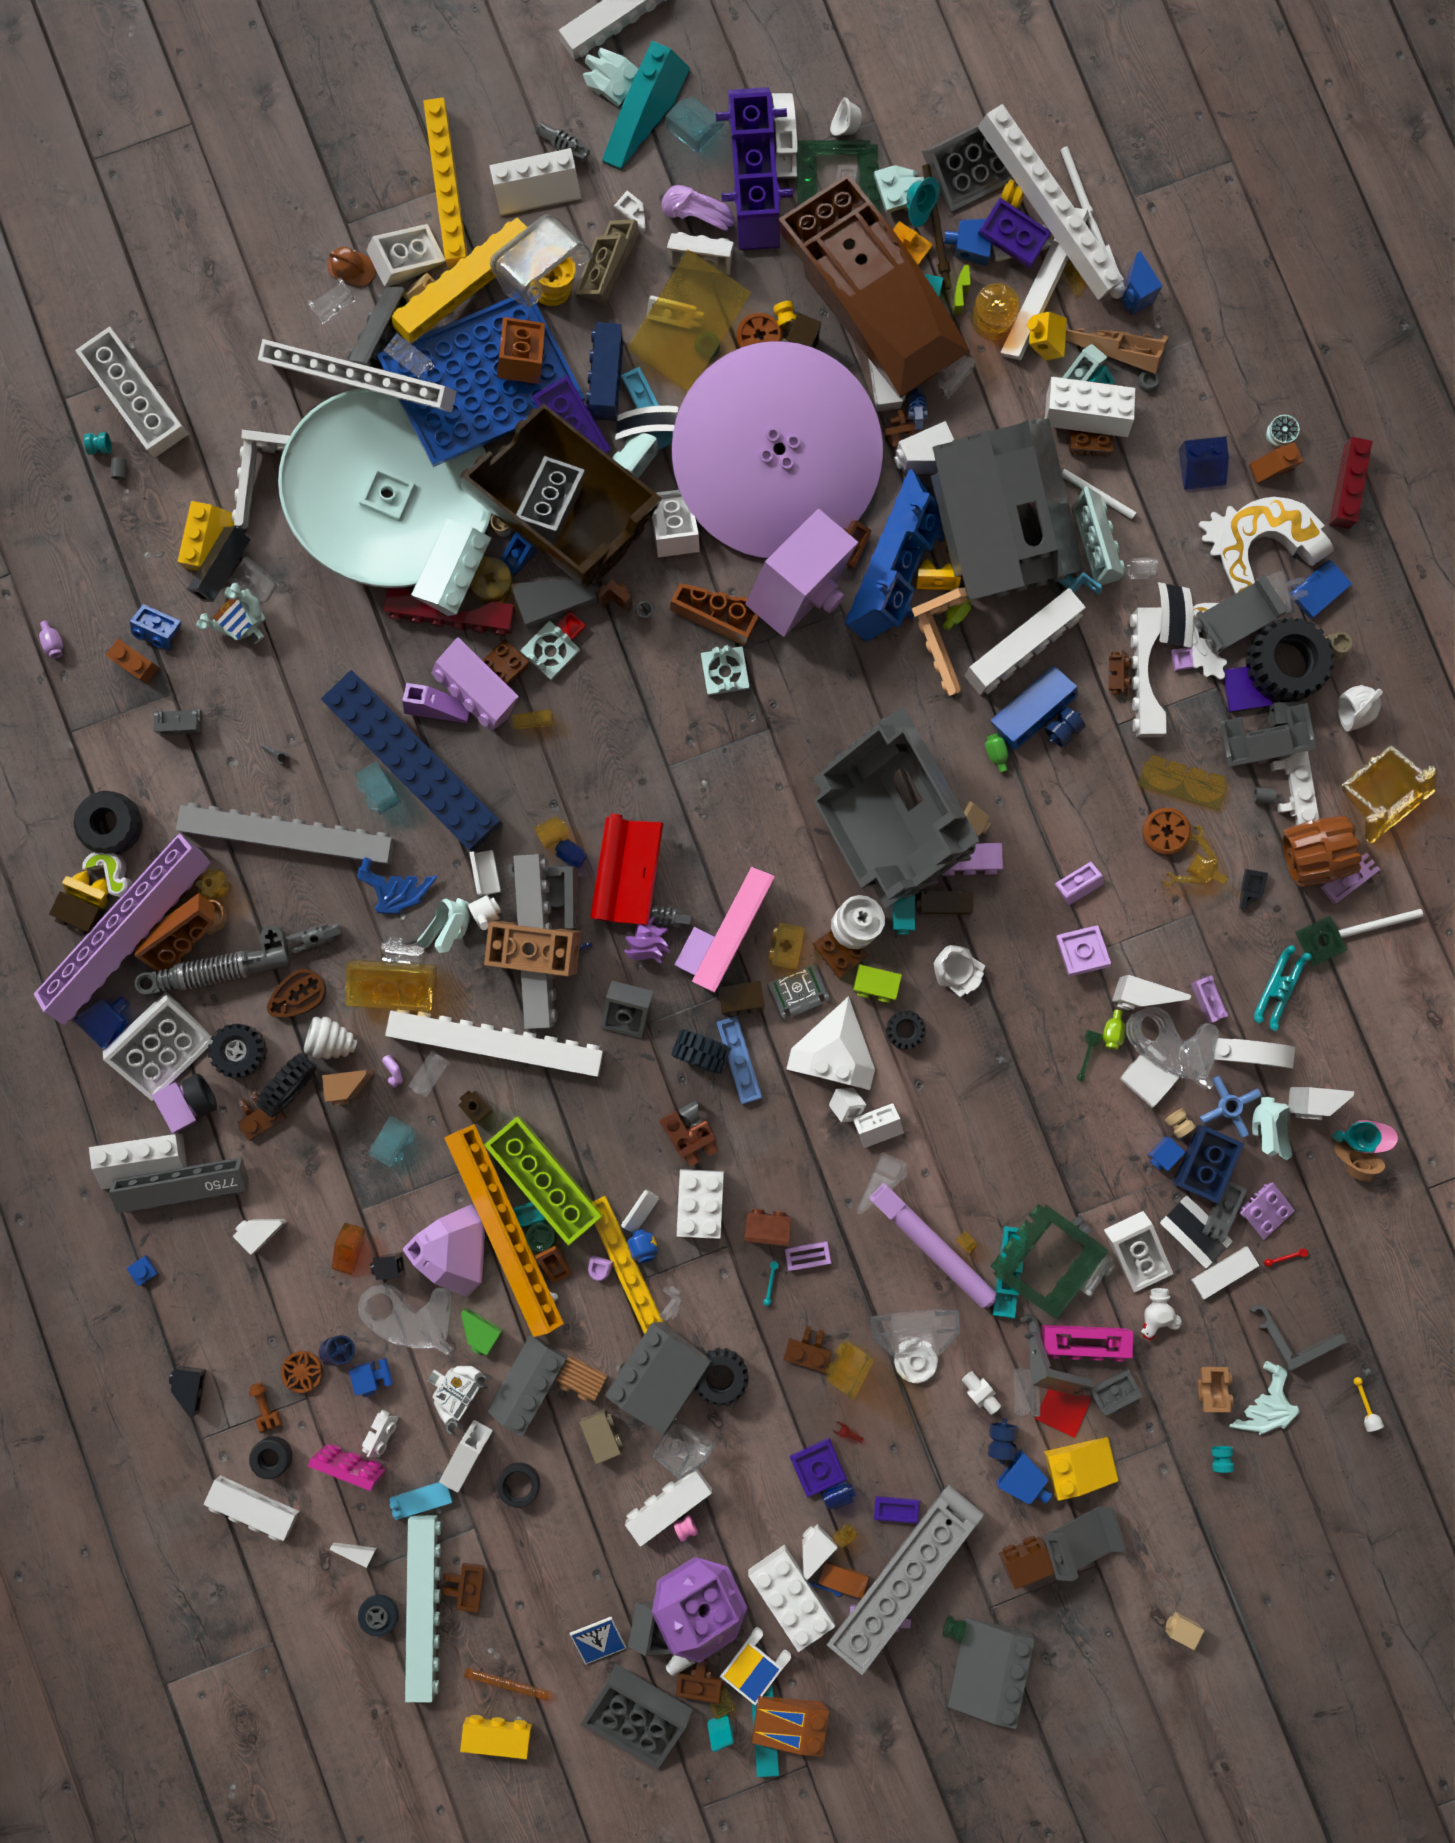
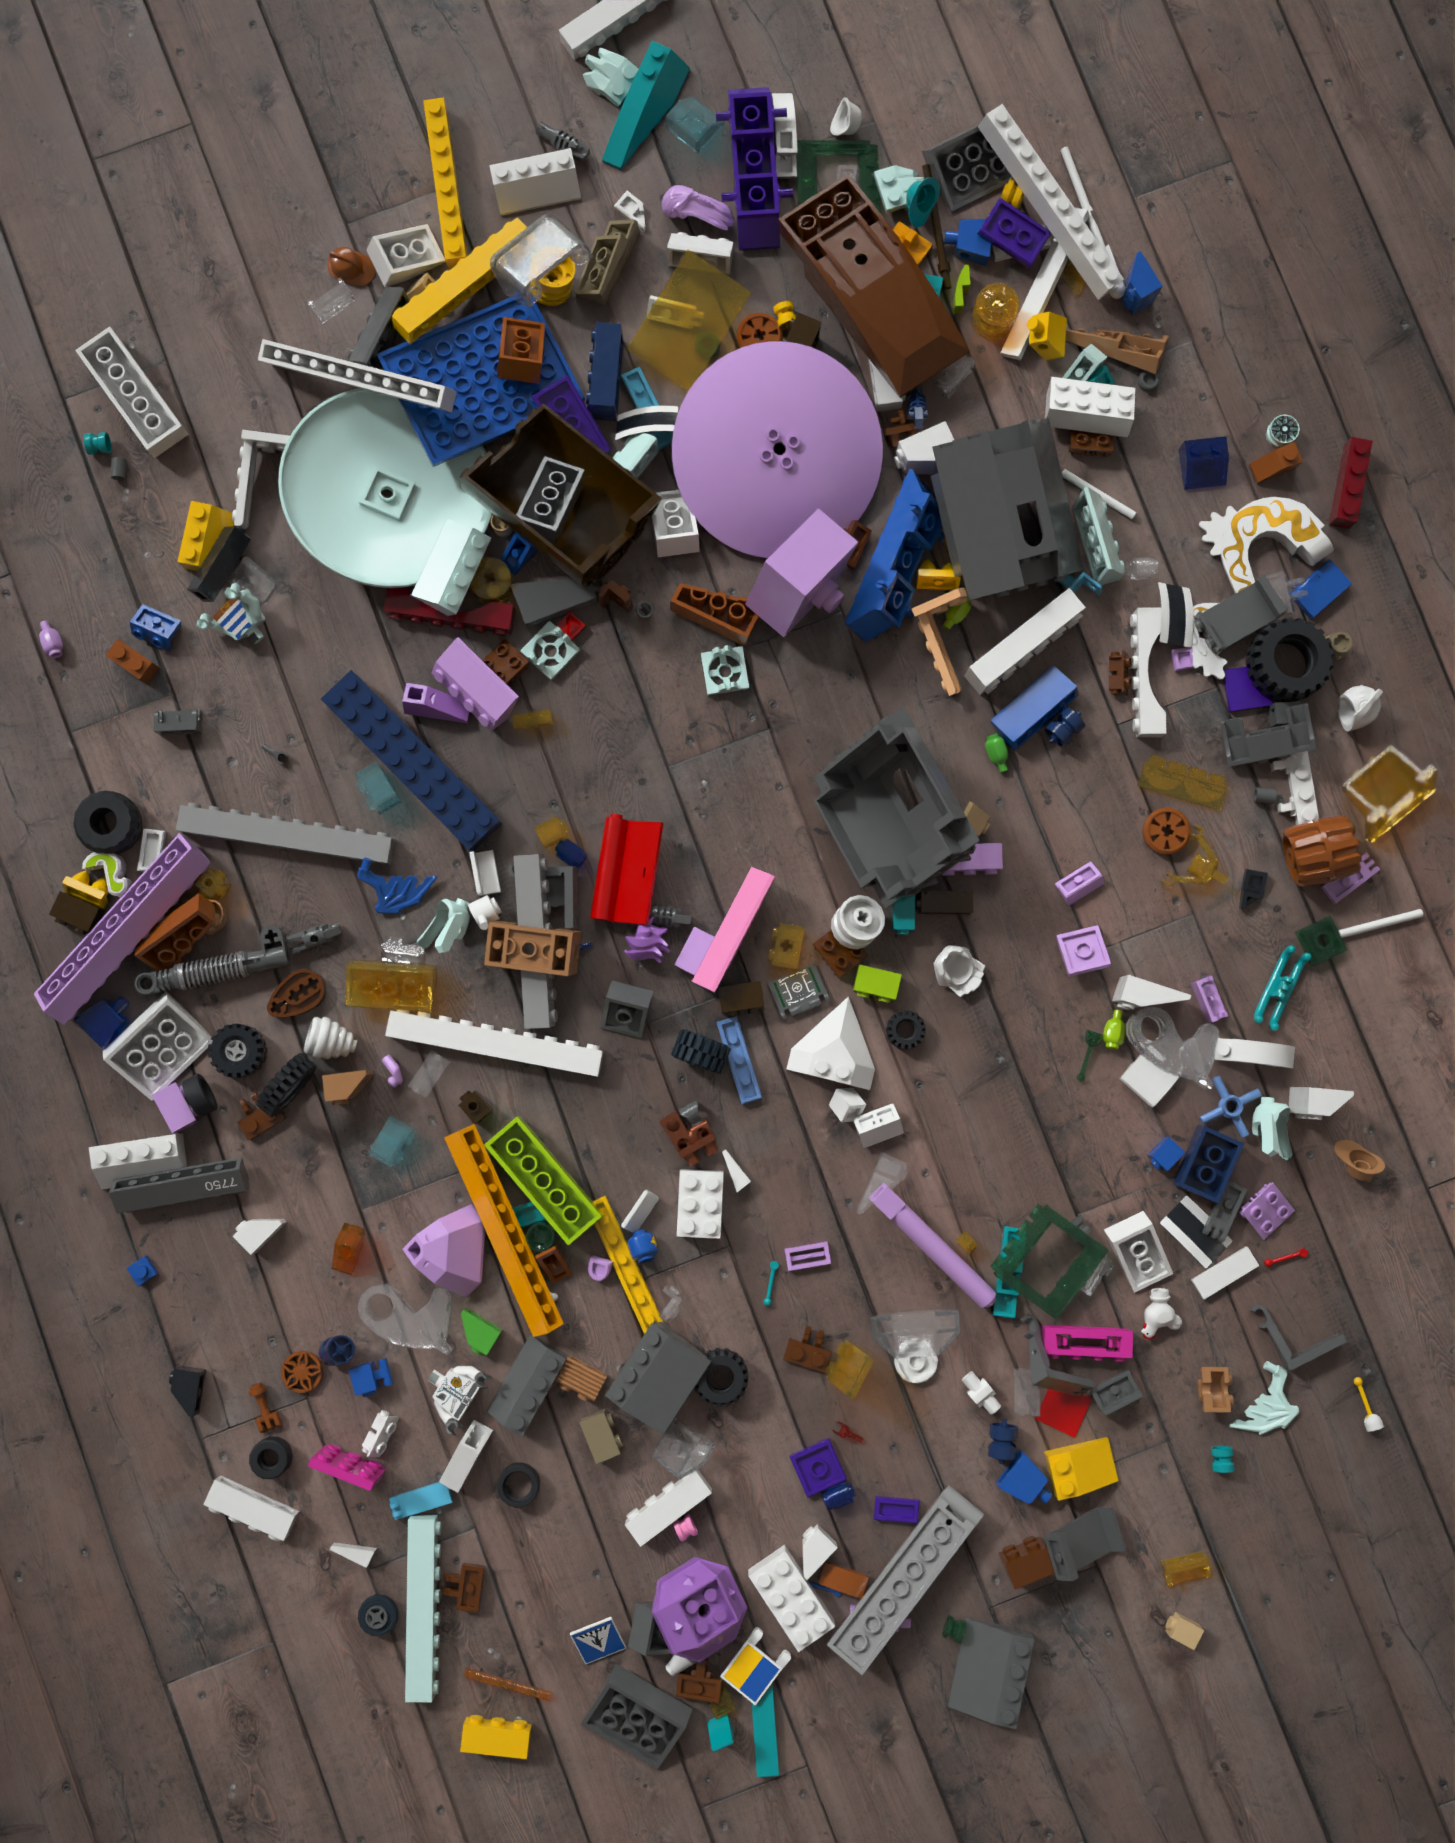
(151, 847): none -> white tile
(388, 1266): black slope -> none
(408, 356): clear hinge -> none
(738, 1176): none -> white piece
(767, 1227): copper slope -> none
(791, 1725): dark orange slope -> none
(845, 1535): clear yellow piece -> none
(1180, 1123): tan wheel -> none
(1185, 1568): none -> clear yellow hinge
(1368, 1136): teal hair -> none

